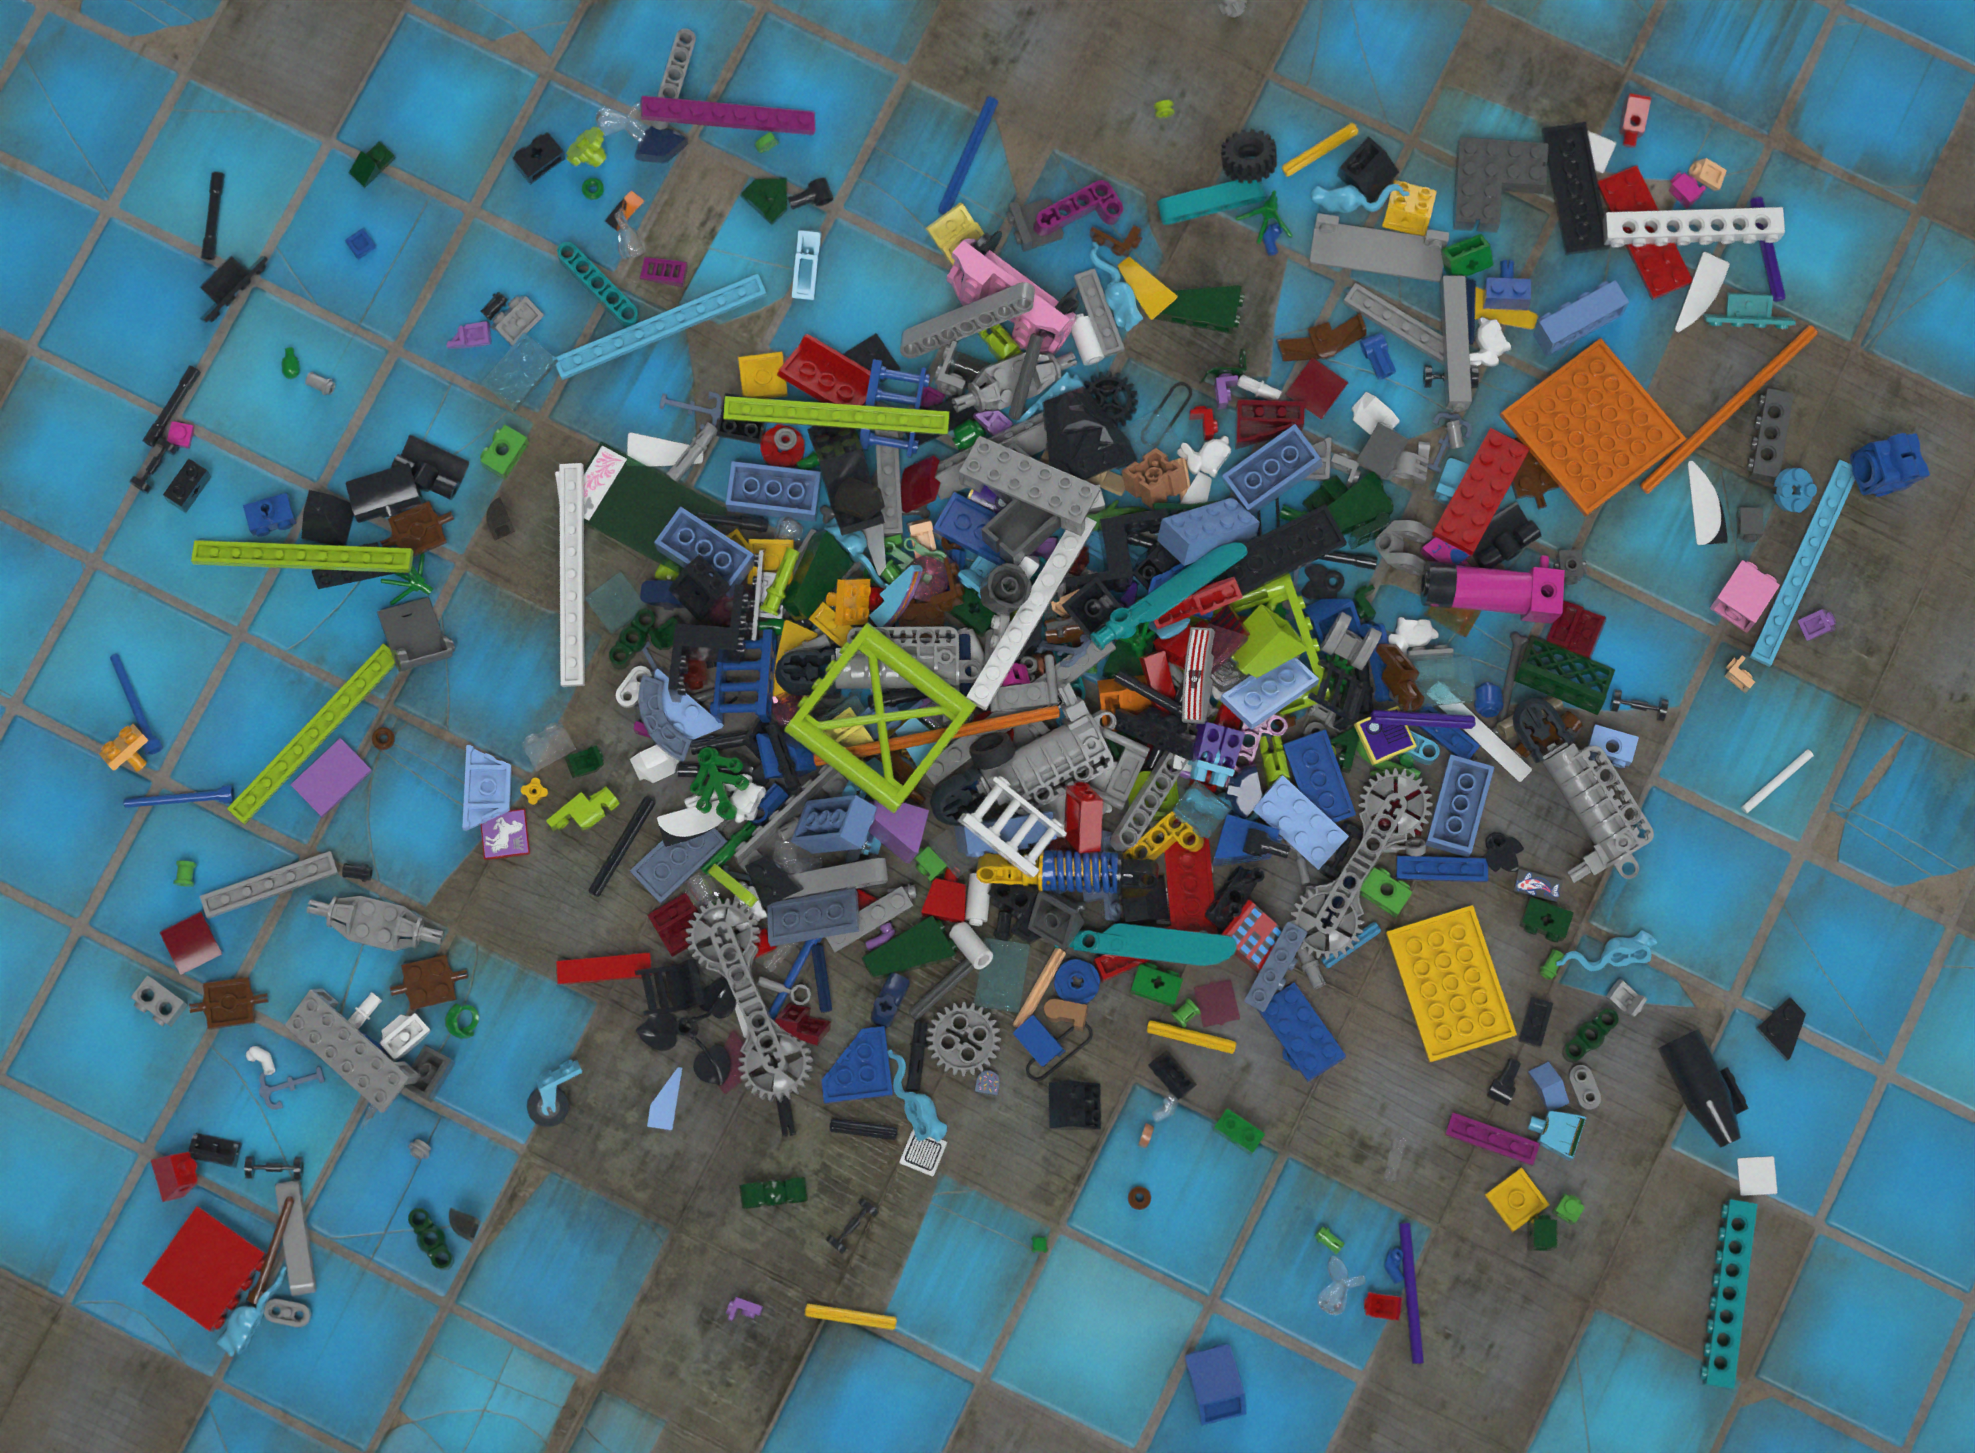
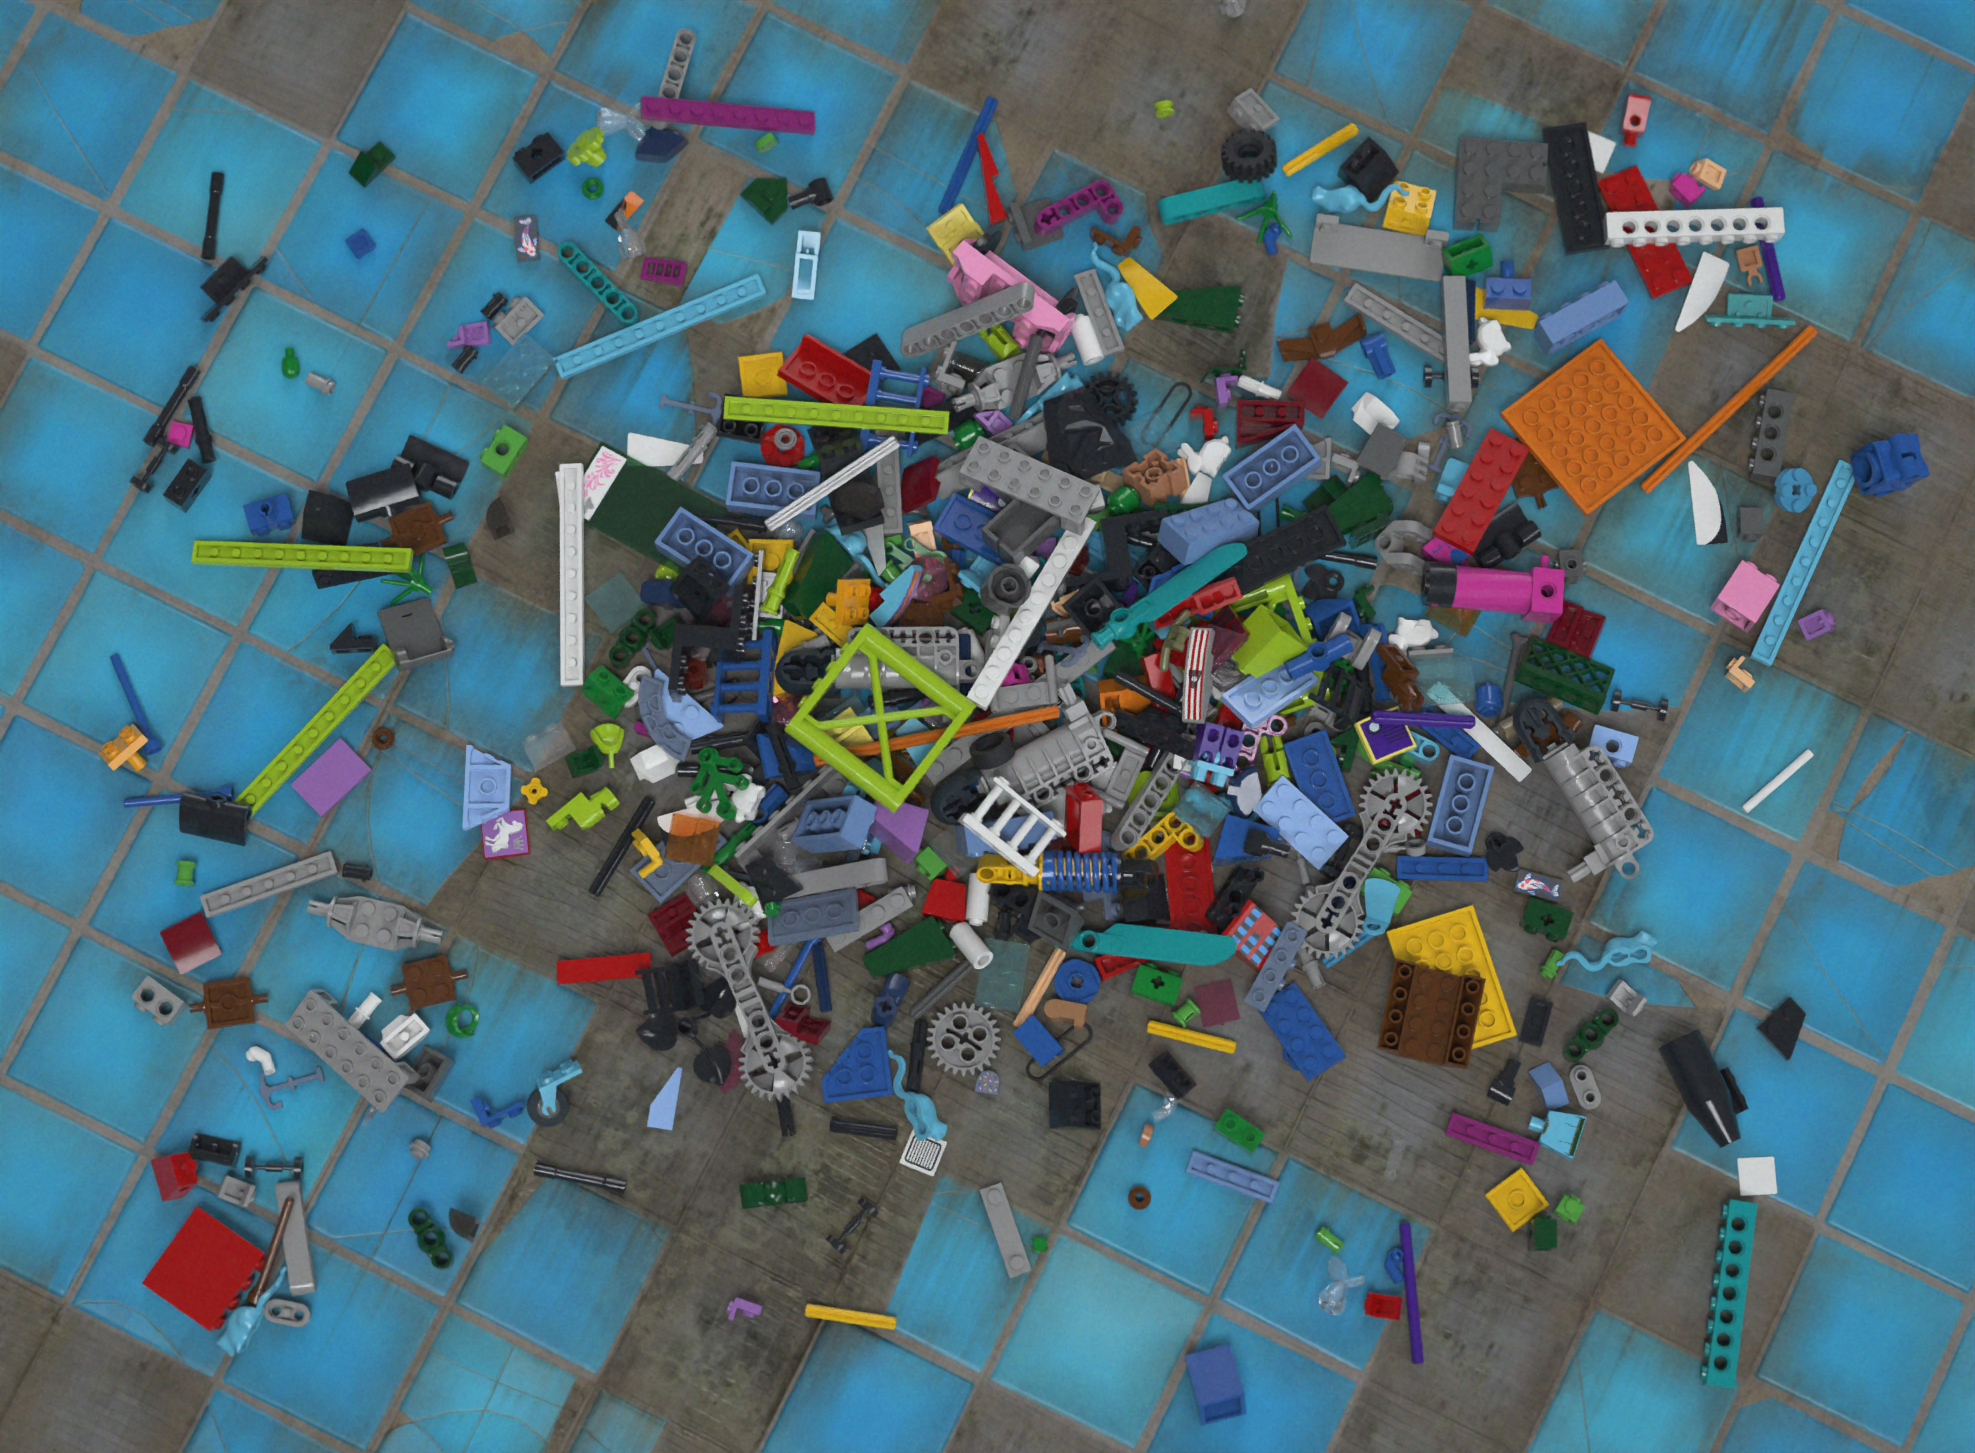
(203, 437): none -> black pin
(214, 817): none -> black panel
(236, 1191): none -> light grey bracket
(347, 644): none -> black slope
(460, 565): none -> dark green panel
(464, 359): none -> black pin
(482, 1110): none -> blue bracket
(526, 239): none -> tile
(554, 1172): none -> black piece
(607, 691): none -> green bracket
(608, 739): none -> lime piece
(646, 848): none -> yellow plate
(692, 840): none -> clear orange slope
(771, 909): none -> green piece
(832, 483): none -> axle
(989, 171): none -> red slope
(1005, 1230): none -> light grey plate
(1123, 501): none -> green head
(1174, 639): none -> olive piece
(1232, 1177): none -> medium blue tile
(1252, 112): none -> light grey bracket
(1310, 661): none -> blue piece
(1380, 904): none -> medium azure piece
(1430, 1015): none -> reddish brown slope
(1749, 260): none -> nougat plate

